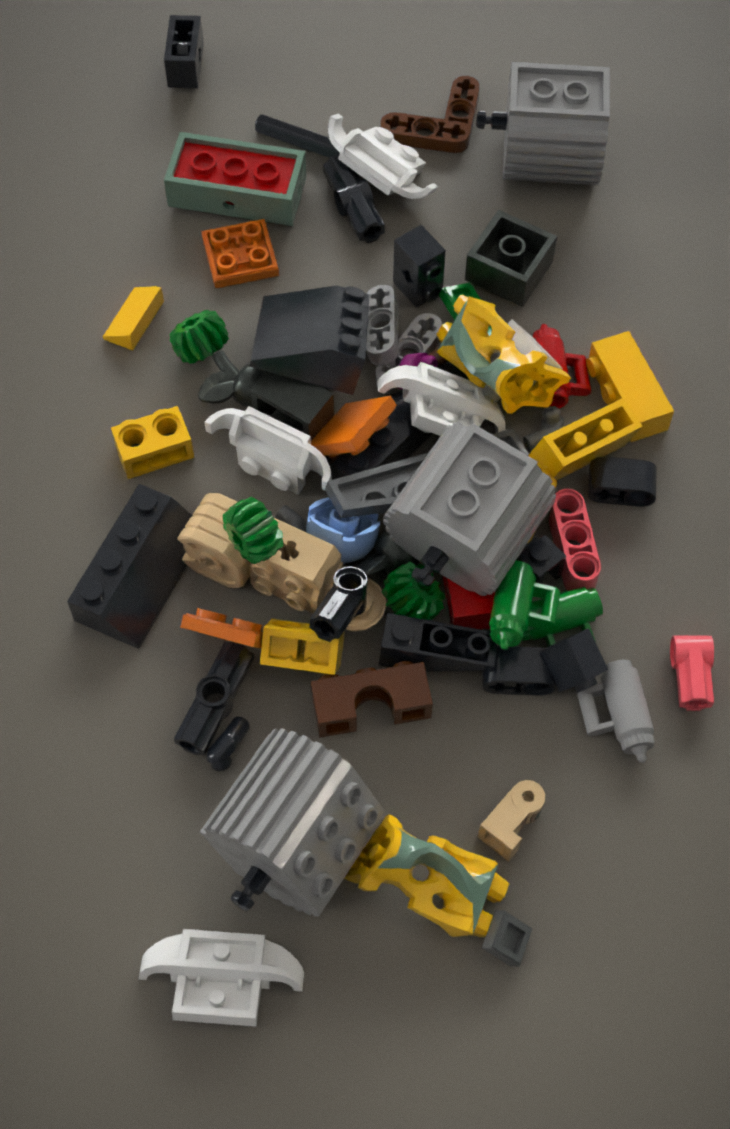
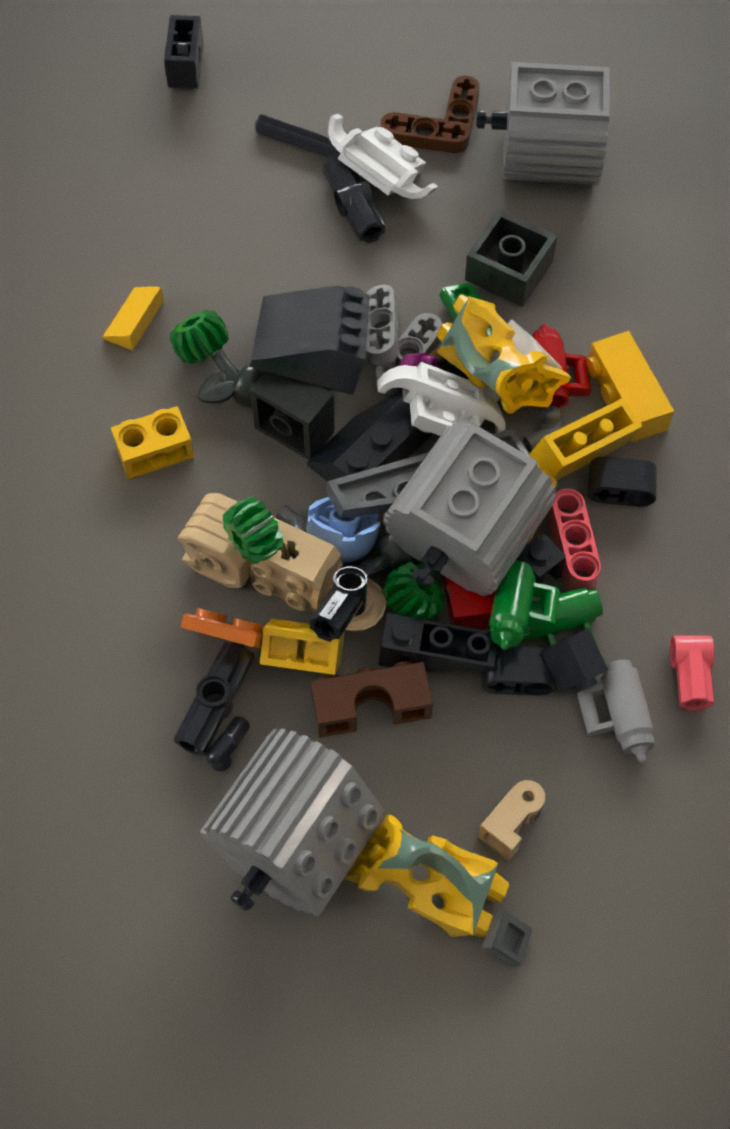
(133, 569): black slope -> none
(220, 974): white plate -> none
(235, 178): brick -> none
(240, 253): orange tile -> none
(270, 448): white plate -> none
(353, 426): orange tile -> none
(418, 266): black brick -> none

